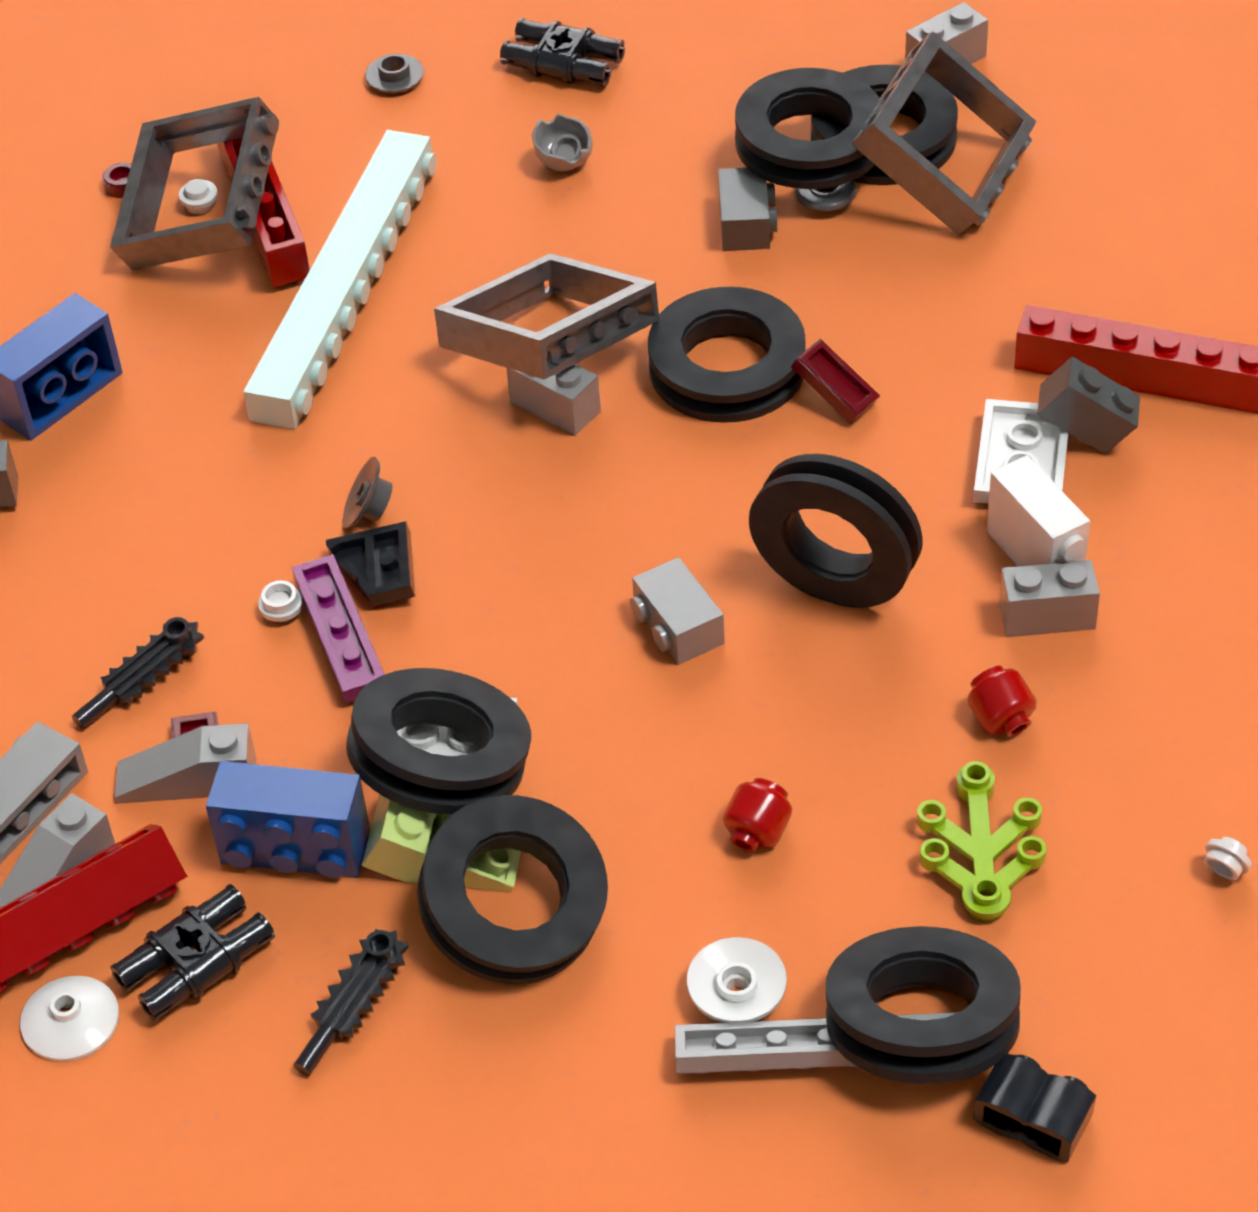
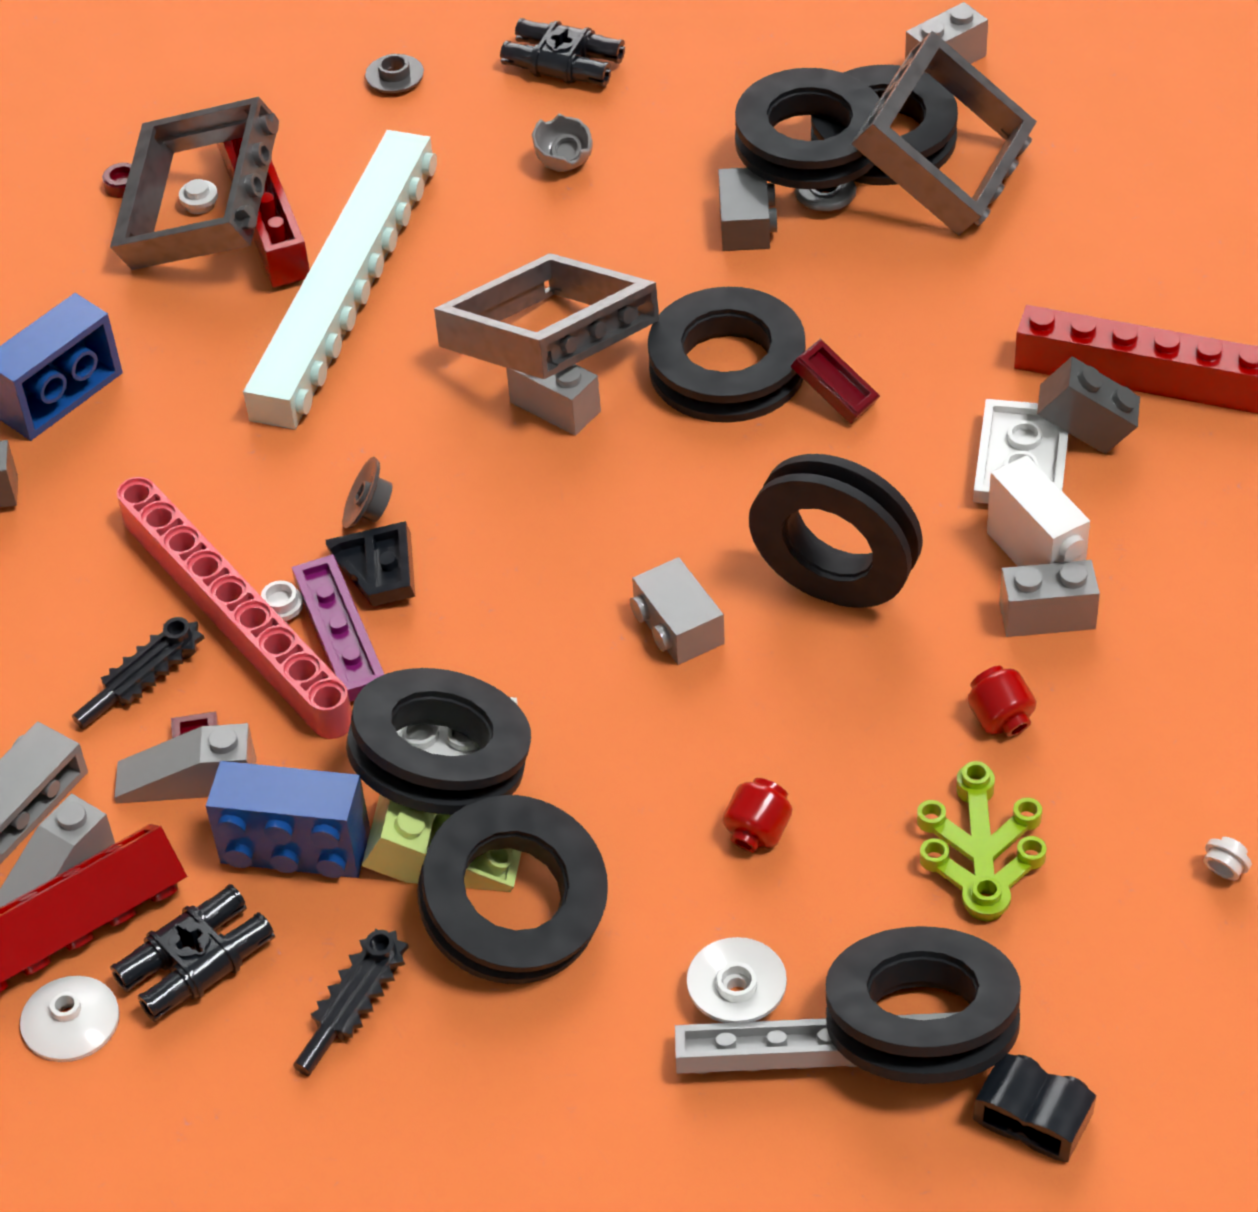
(236, 608): none -> coral beam

